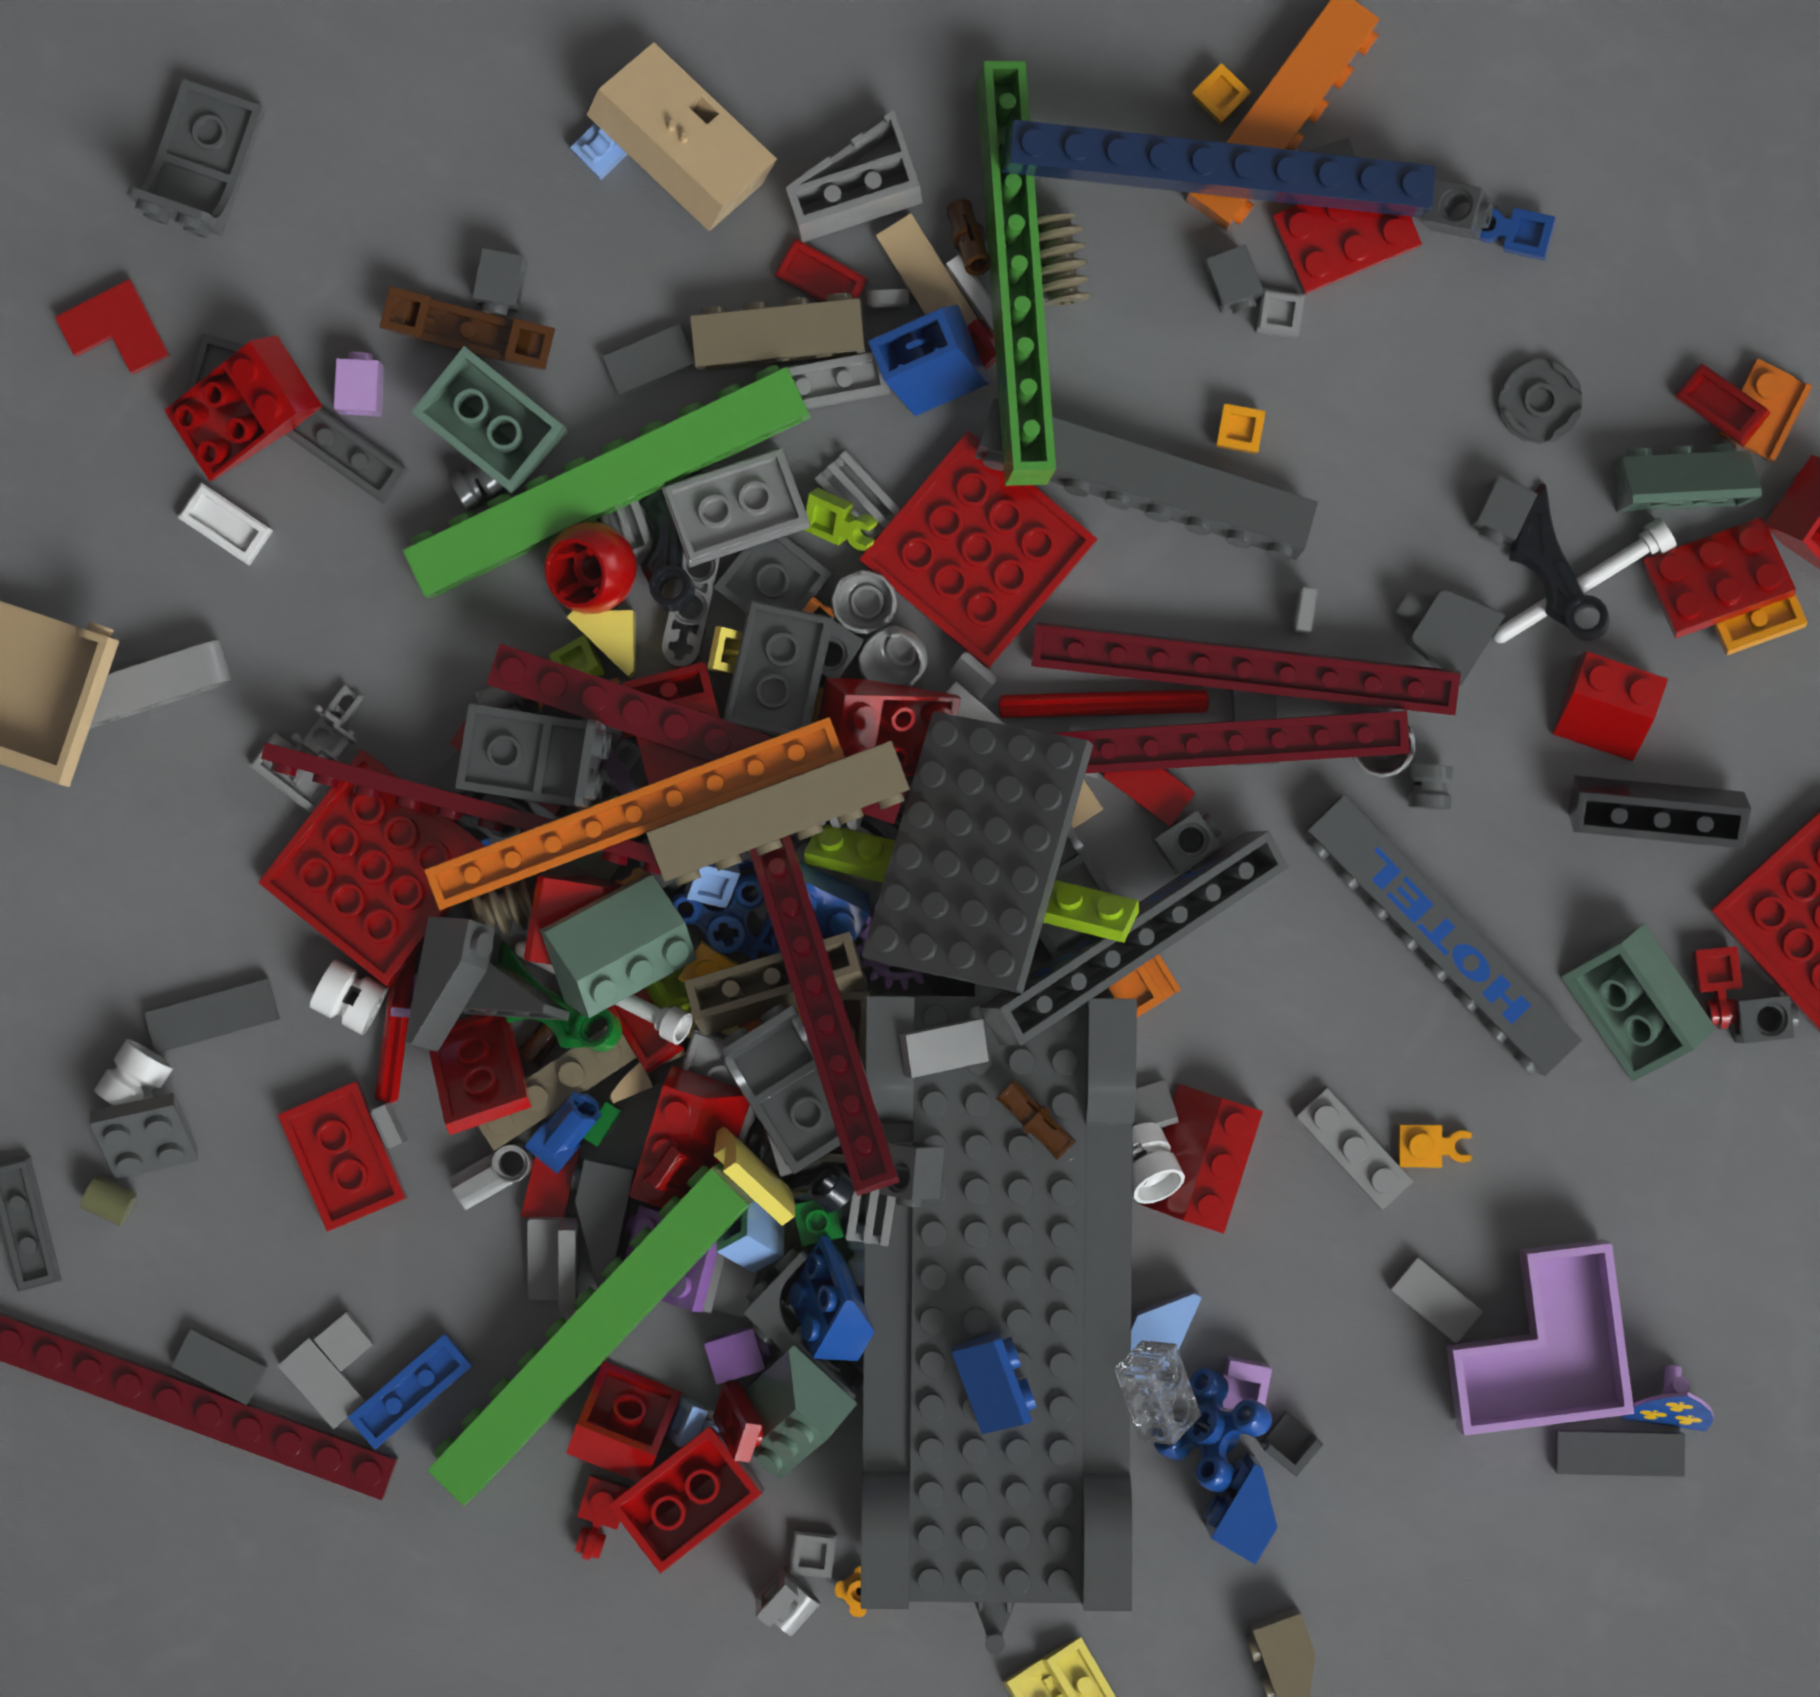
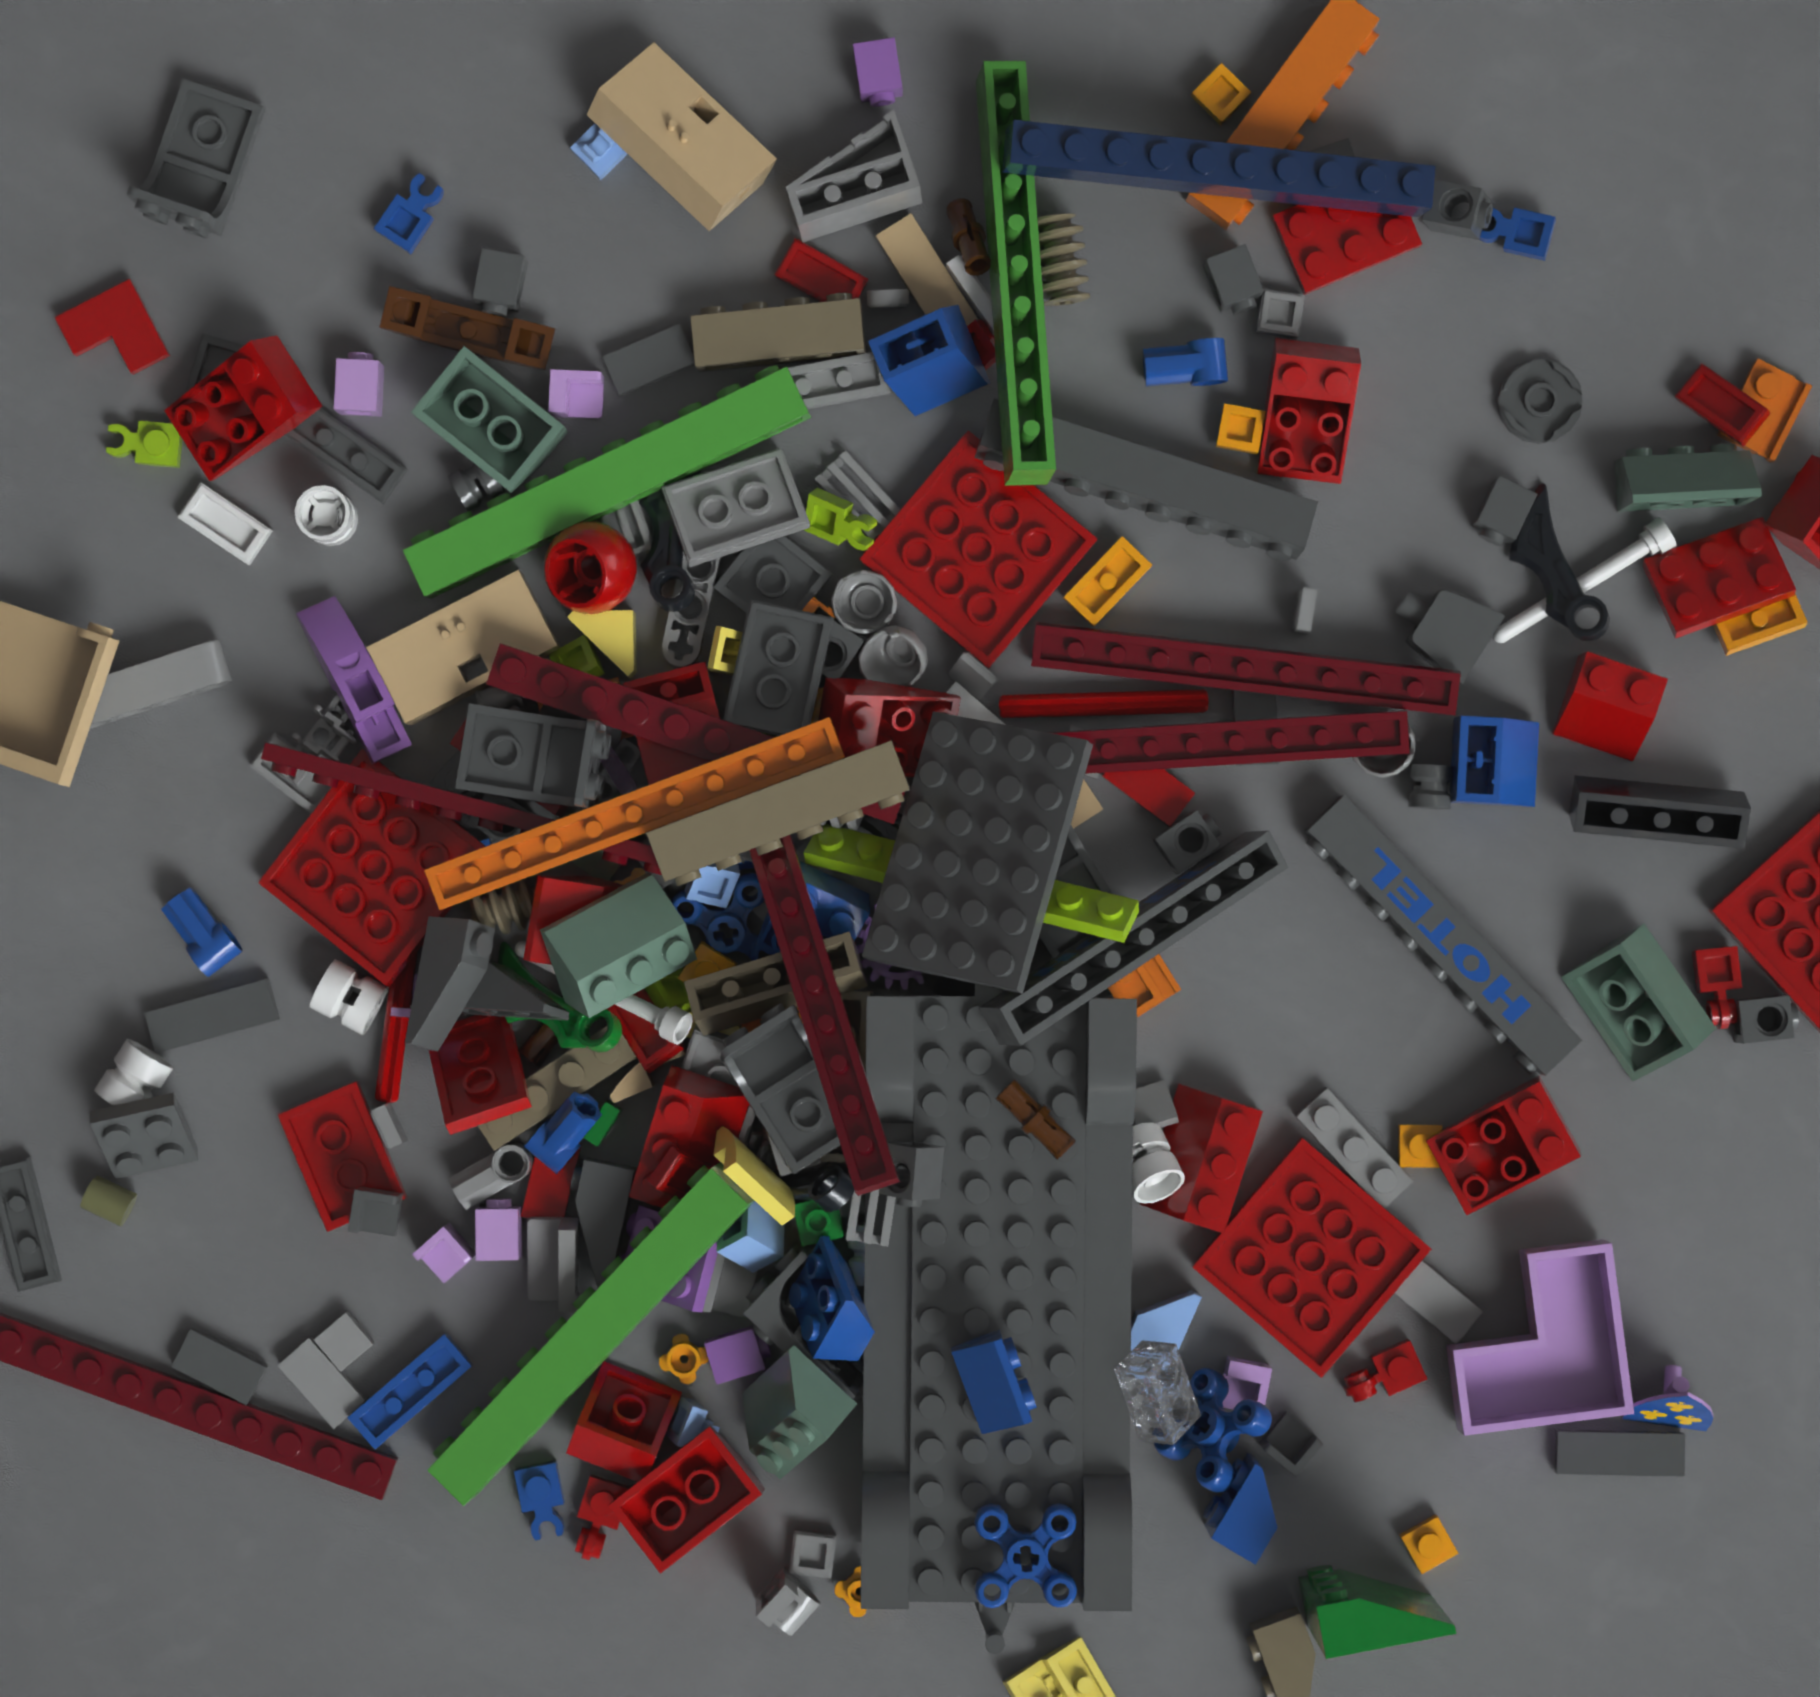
(153, 444): none -> lime plate
(207, 940): none -> blue piece
(326, 515): none -> white wheel
(354, 679): none -> medium lavender slope
(375, 1211): none -> dark grey panel
(406, 220): none -> blue plate
(445, 1252): none -> lavender panel
(455, 647): none -> tan brick
(498, 1231): none -> lavender brick
(539, 1491): none -> blue plate
(576, 394): none -> lavender panel
(672, 1363): none -> light orange plate
(737, 1421): red plate -> none
(878, 71): none -> medium lavender brick
(943, 1047): light grey tile -> none
(1011, 1568): none -> blue gear
(1107, 581): none -> light orange plate
(1198, 363): none -> blue piece
(1308, 410): none -> red slope
(1311, 1257): none -> red plate
(1366, 1614): none -> green slope
(1396, 1369): none -> red plate
(1428, 1544): none -> light orange plate
(1494, 761): none -> blue slope
(1504, 1145): none -> red slope

